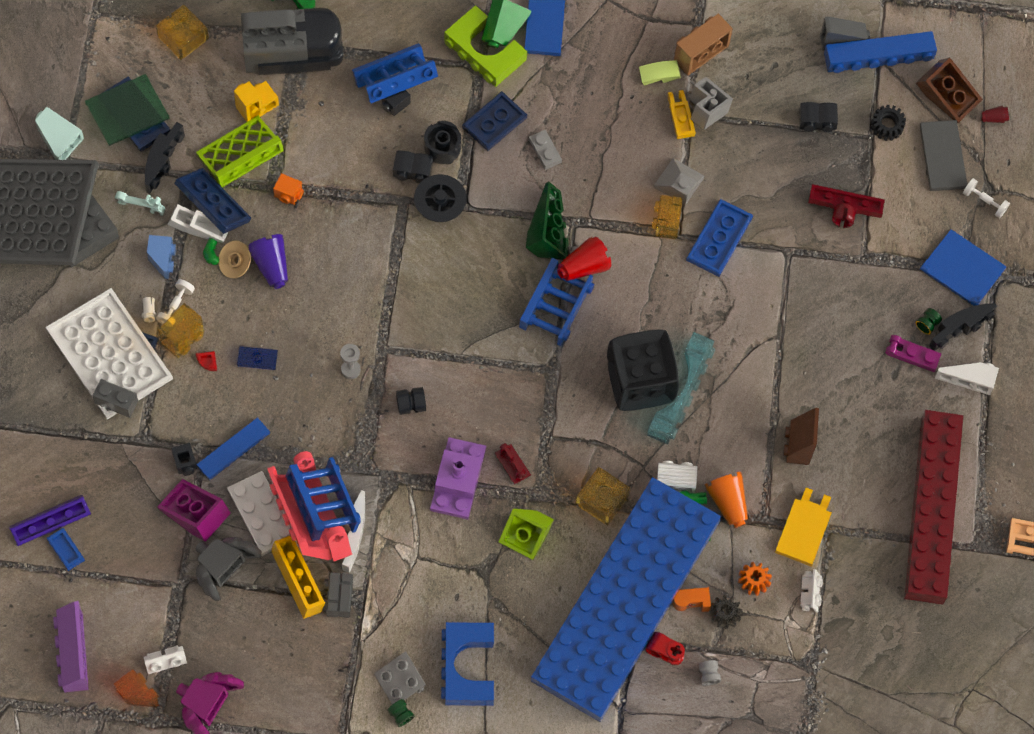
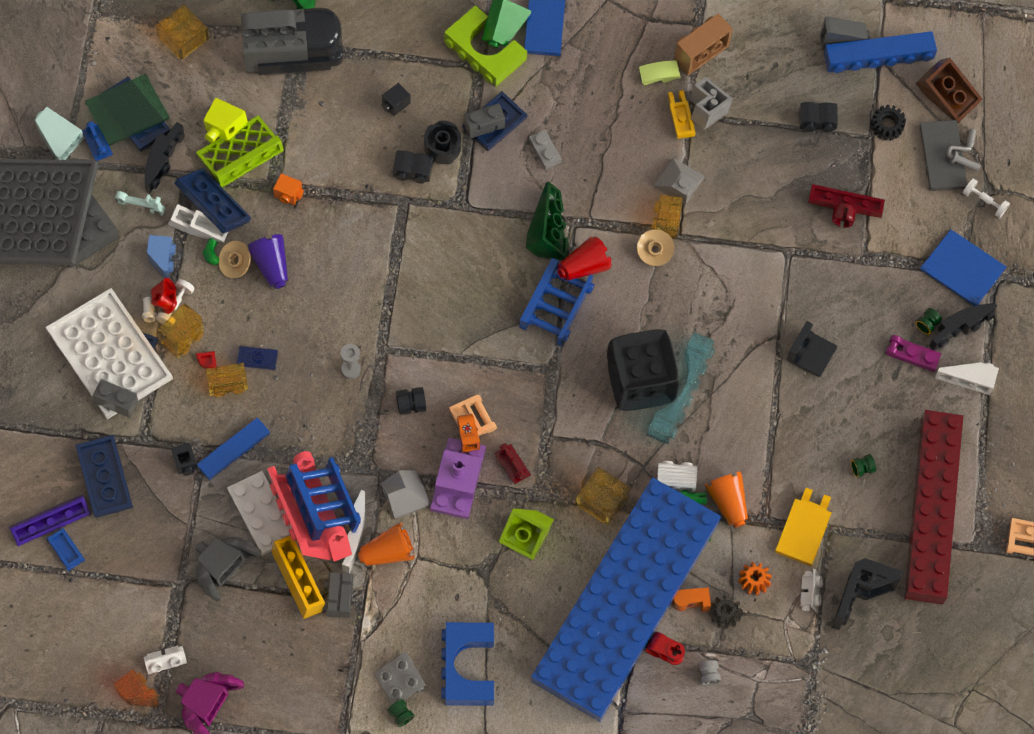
(71, 648): medium lavender slope -> none
(96, 142): none -> blue hinge
(104, 476): none -> dark blue plate
(164, 295): none -> red piece
(194, 509): magenta slope -> none
(223, 120): none -> neon yellow torso
(227, 379): none -> clear yellow brick
(255, 99): yellow brick -> none
(388, 547): none -> orange cone
(390, 65): blue fence -> none
(405, 493): none -> light grey slope
(440, 198): black wheel -> none
(464, 408): none -> light nougat plate
(468, 433): none -> orange leg
(484, 120): none -> dark grey brick
(657, 239): none -> tan dish
(719, 237): blue tile -> none
(801, 438): reddish brown slope -> none
(811, 351): none -> black bracket
(863, 465): none -> dark green wheel
(873, 578): none -> black bracket
(961, 160): none -> light grey piece
(996, 115): dark red cone -> none

